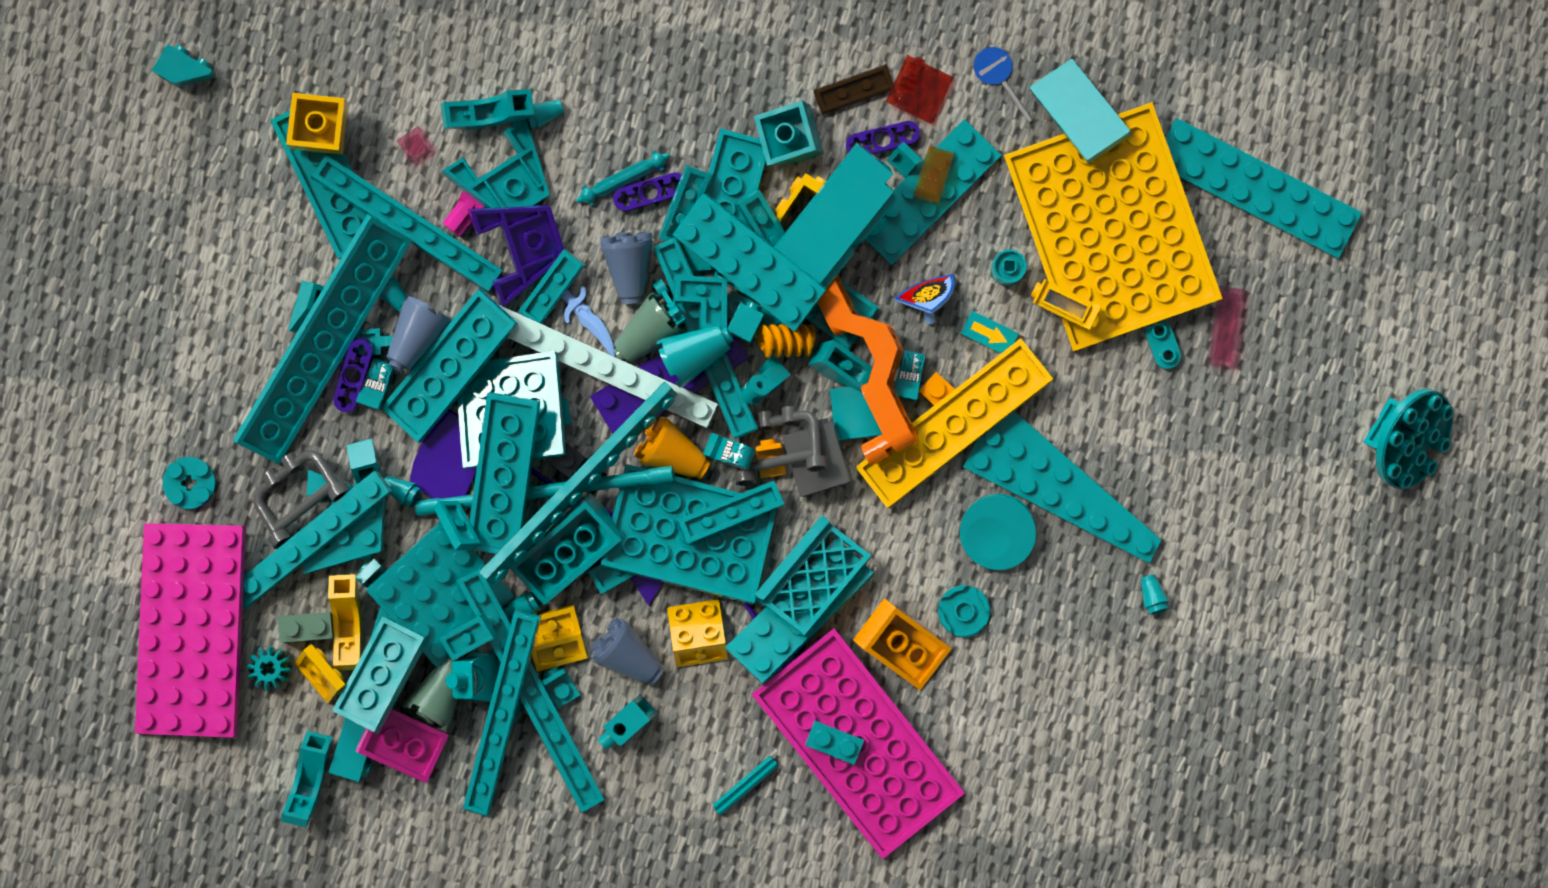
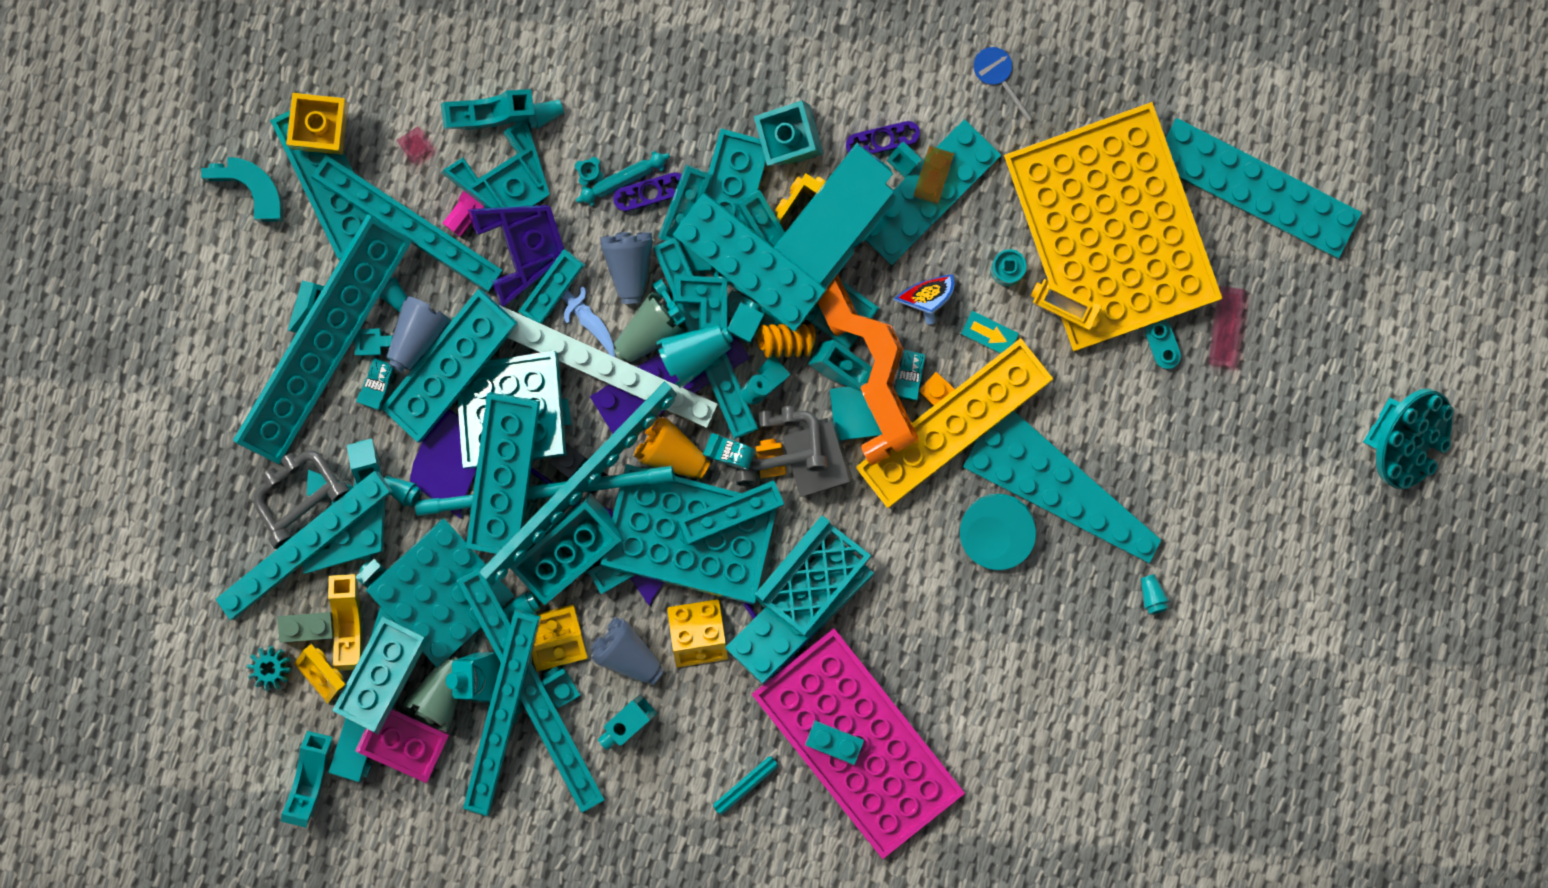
(180, 69): teal slope -> none
(190, 630): dark pink plate -> none
(199, 471): teal plate -> none
(266, 196): none -> teal arch
(366, 359): dark purple beam -> none
(456, 525): teal plate -> none
(468, 636): teal plate -> none
(583, 166): none -> teal plate
(853, 89): dark brown tile -> none
(902, 644): light orange slope -> none
(919, 89): clear red hinge -> none
(954, 611): teal tile -> none
(1080, 111): tile -> none

